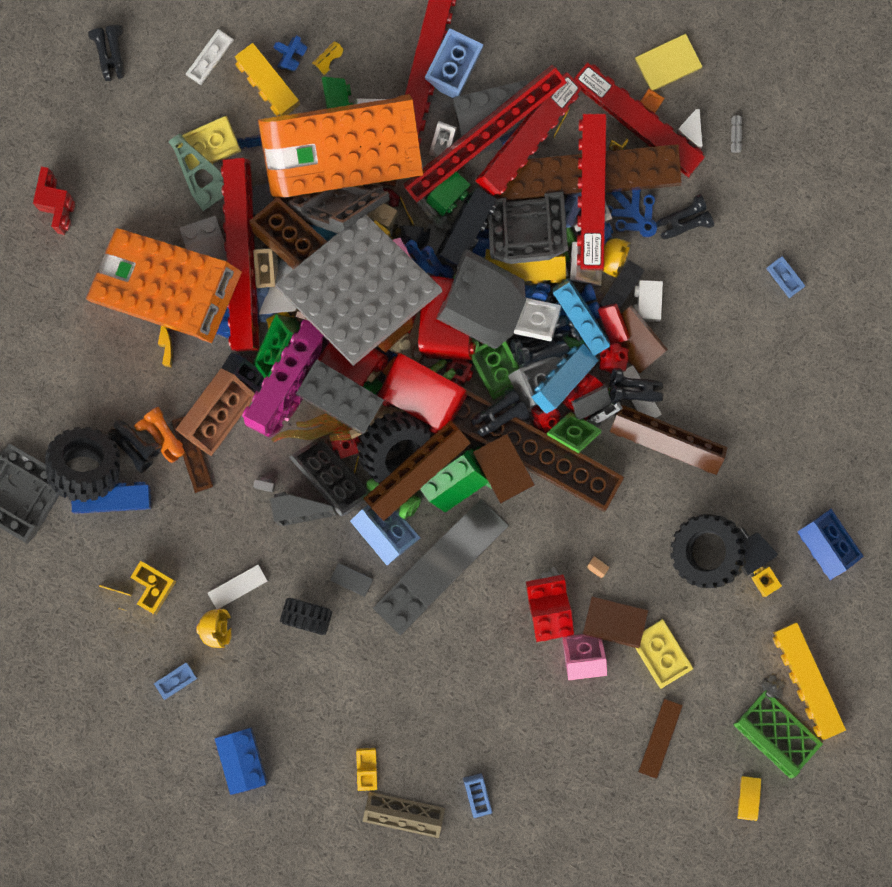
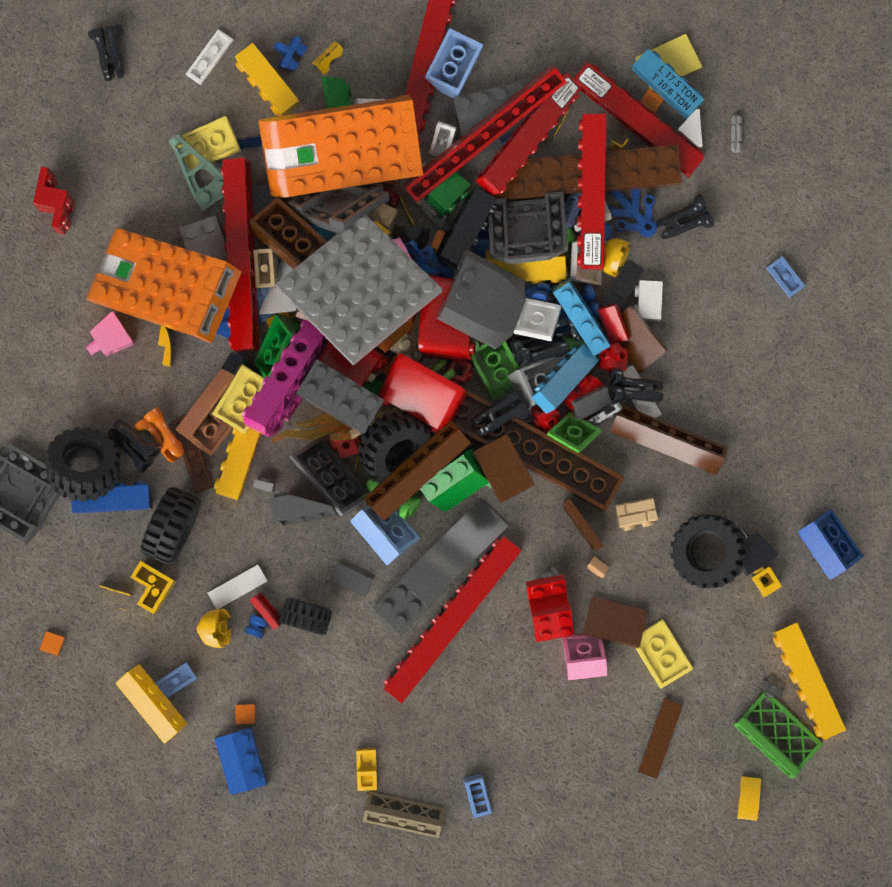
(52, 643): none -> orange tile
(109, 336): none -> bright pink torso
(151, 703): none -> yellow brick
(170, 525): none -> black tyre
(238, 397): none -> light yellow tile
(238, 463): none -> yellow brick
(245, 714): none -> orange tile
(256, 626): none -> blue wheel
(266, 610): none -> red tile
(438, 240): none -> orange tile
(452, 620): none -> red brick
(581, 525): none -> reddish brown tile
(636, 513): none -> tan brick
(667, 83): none -> dark azure brick

